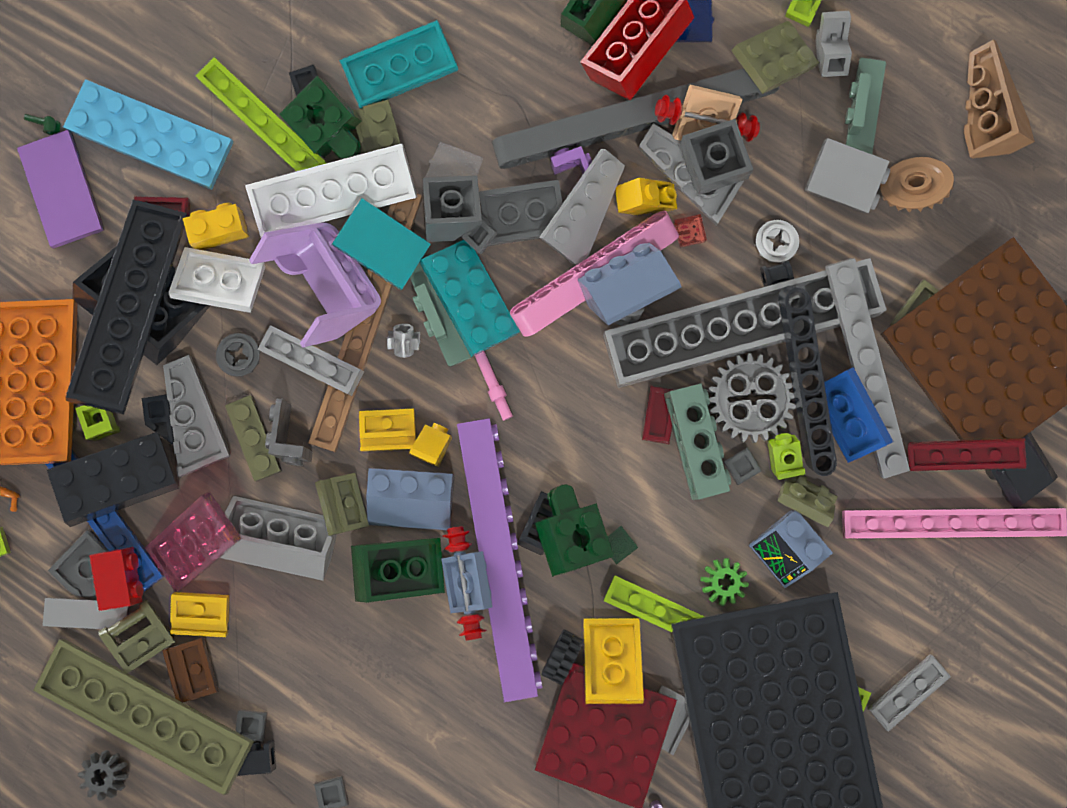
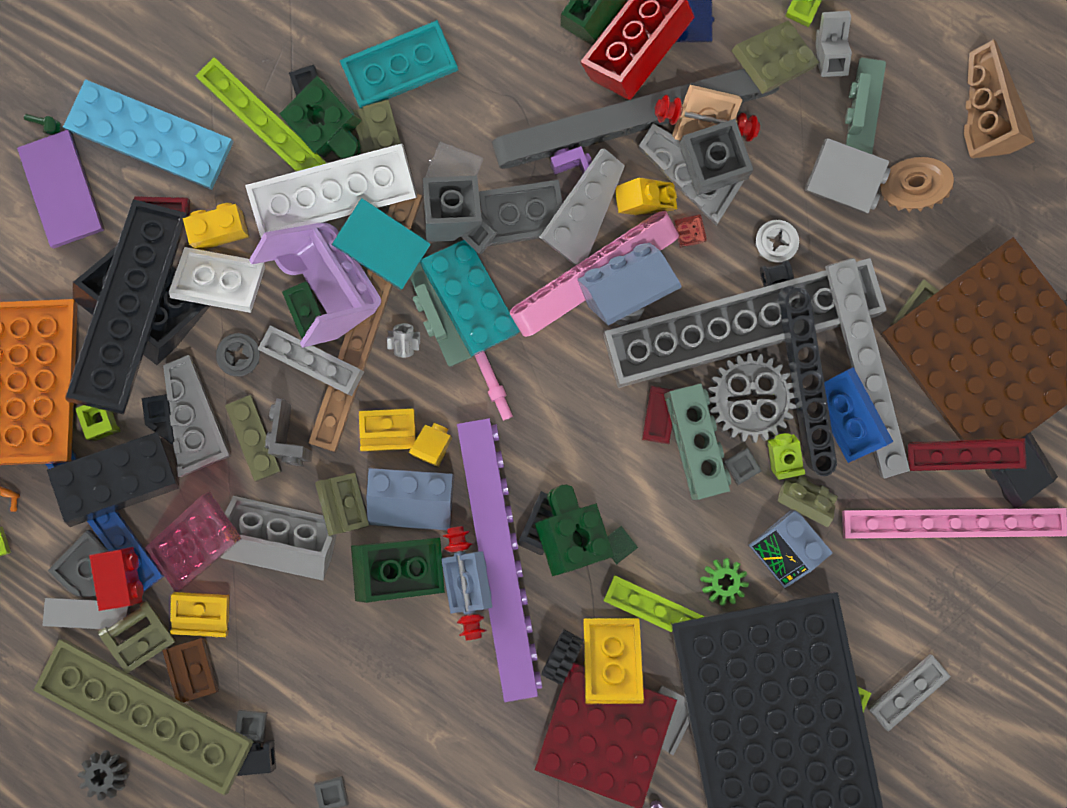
(302, 306): none -> dark green plate

